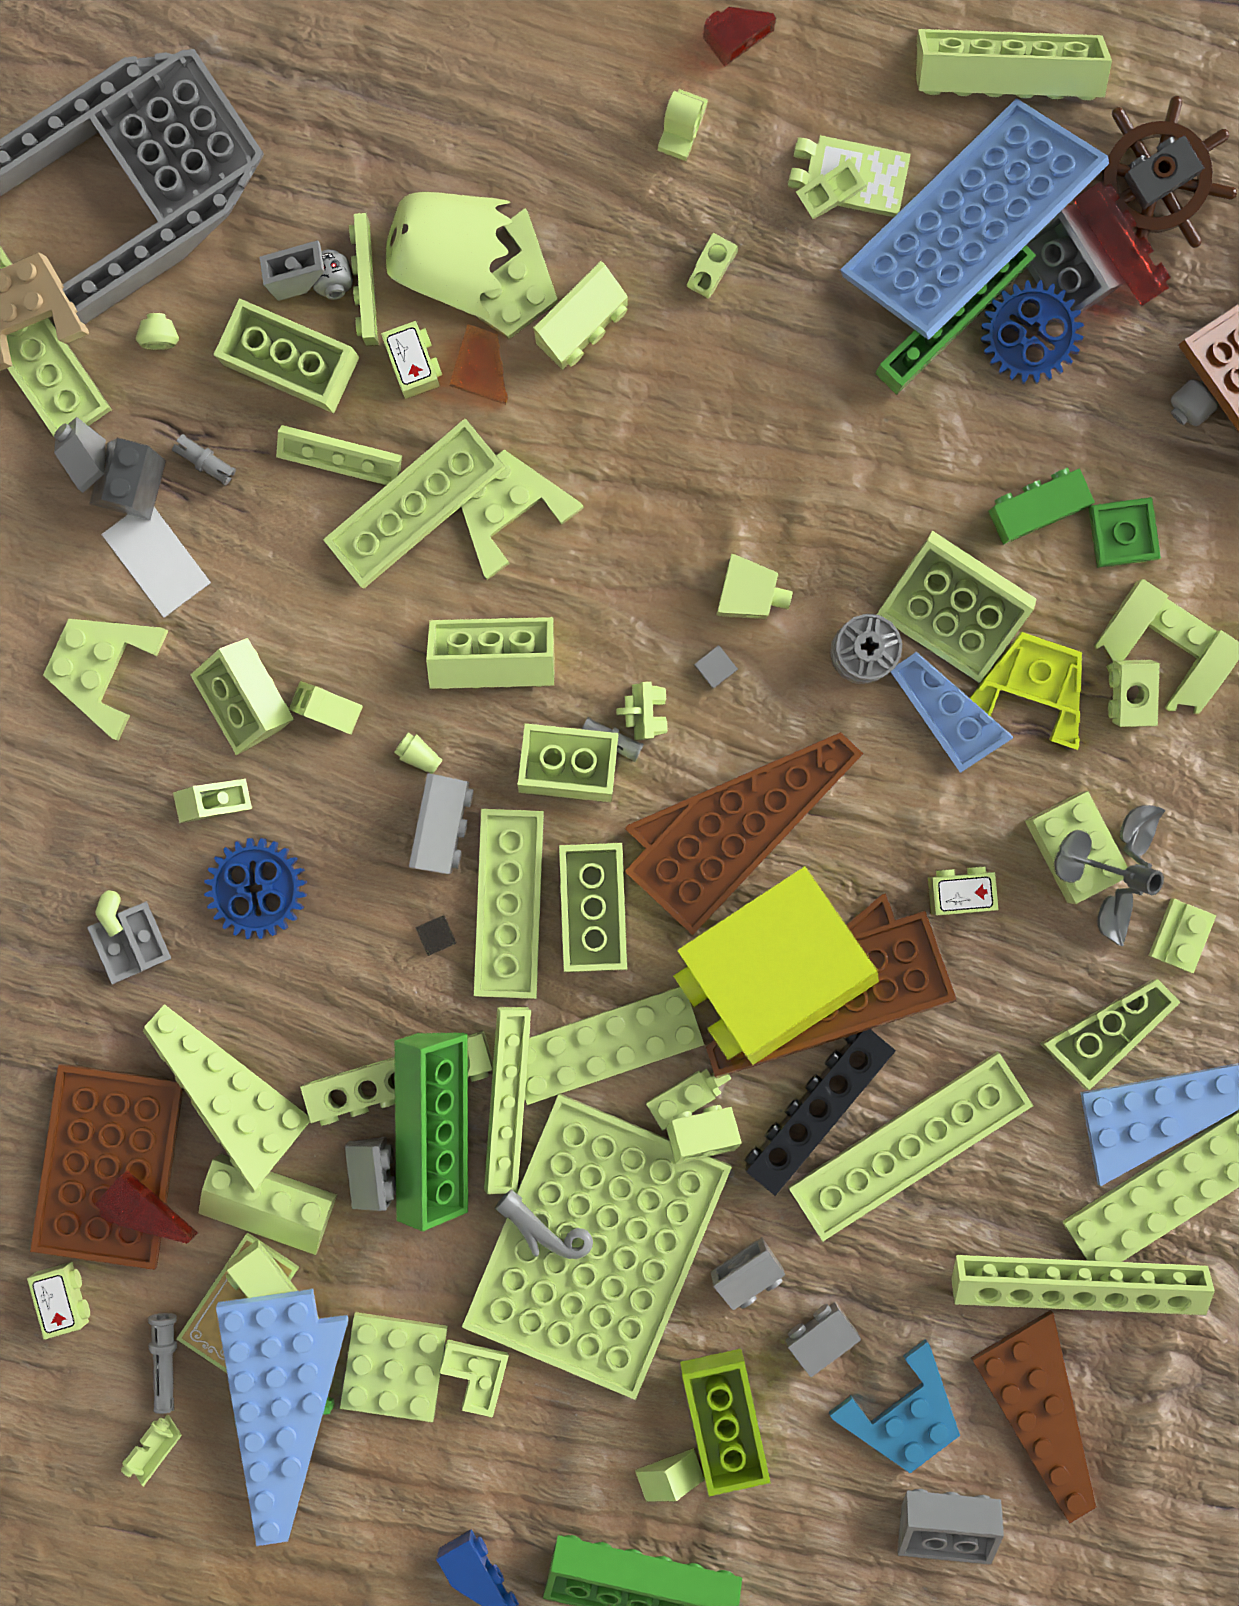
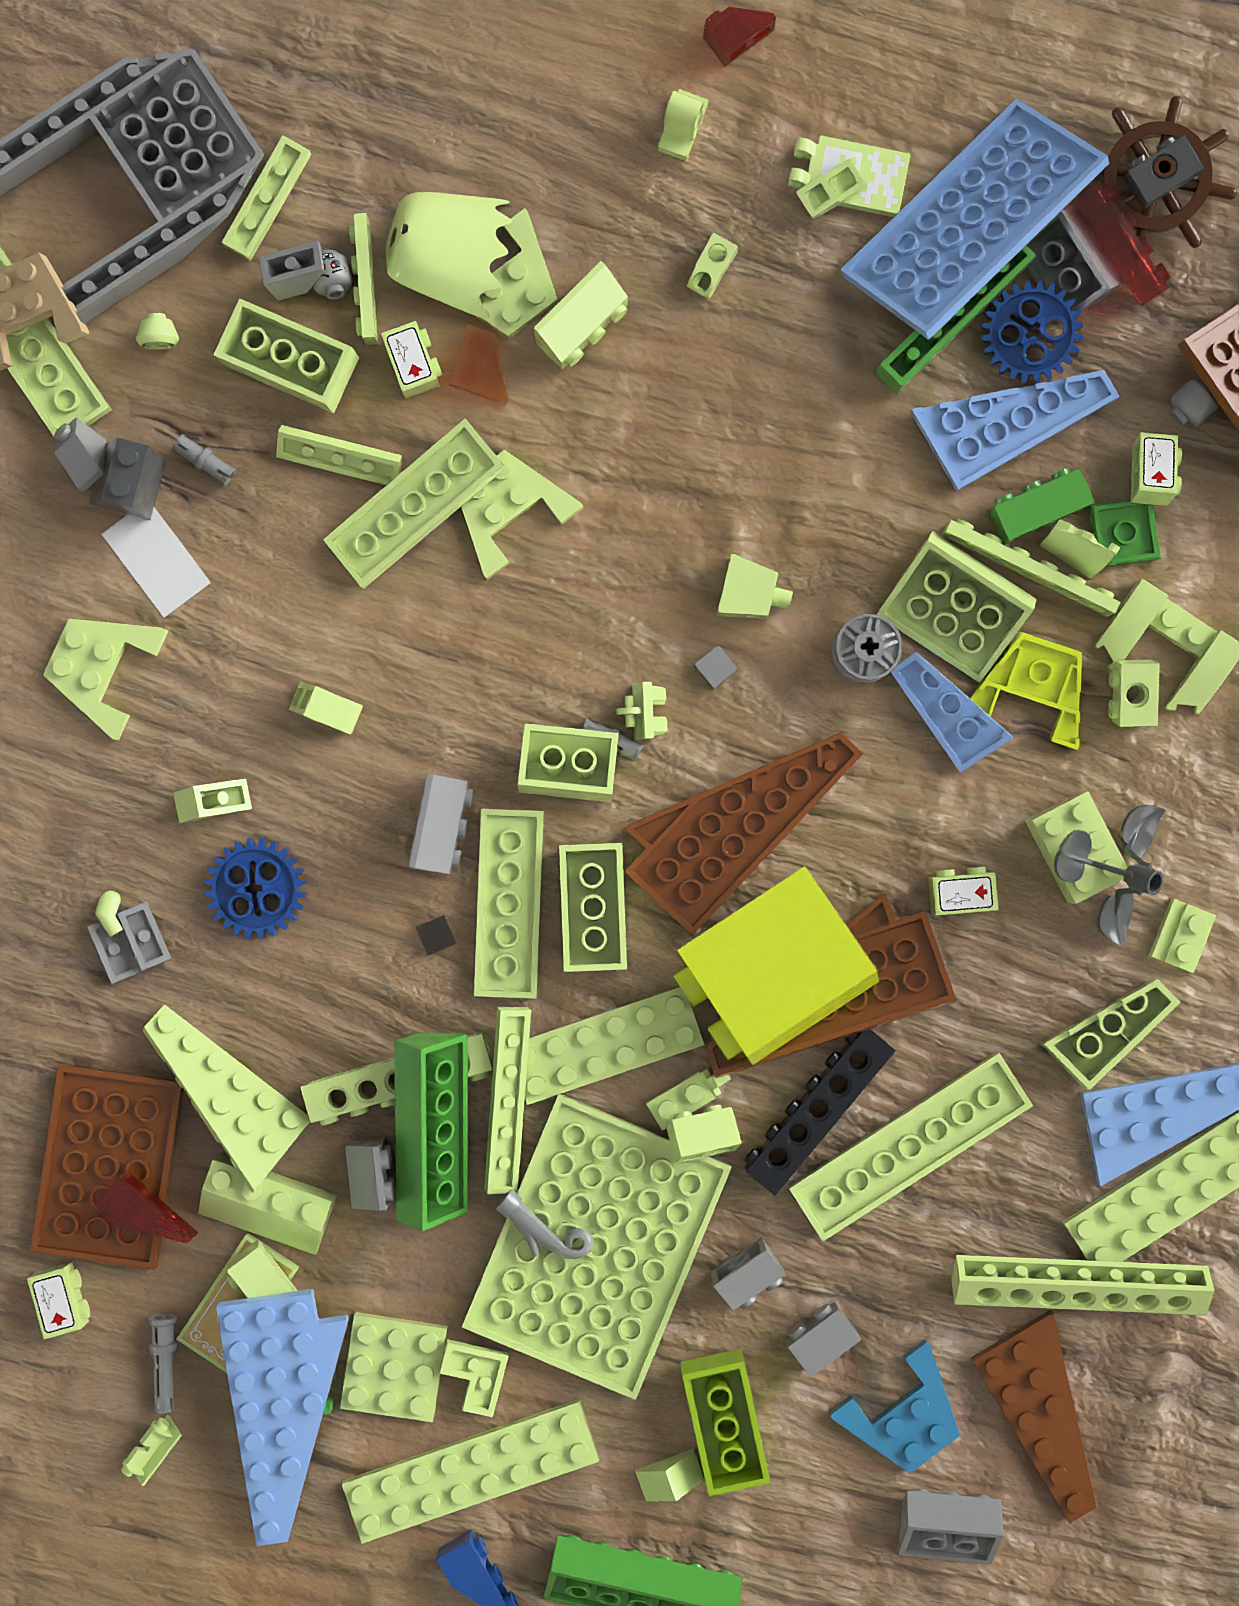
(241, 695): yellowish green slope -> none
(266, 198): none -> yellowish green plate
(417, 753): yellowish green cone -> none
(470, 1471): none -> yellowish green plate
(491, 653): yellowish green slope -> none
(995, 427): none -> light blue wing
(1012, 64): yellowish green slope -> none
(1042, 573): none -> yellowish green plate
(1078, 548): none -> yellowish green slope
(1155, 469): none -> brick

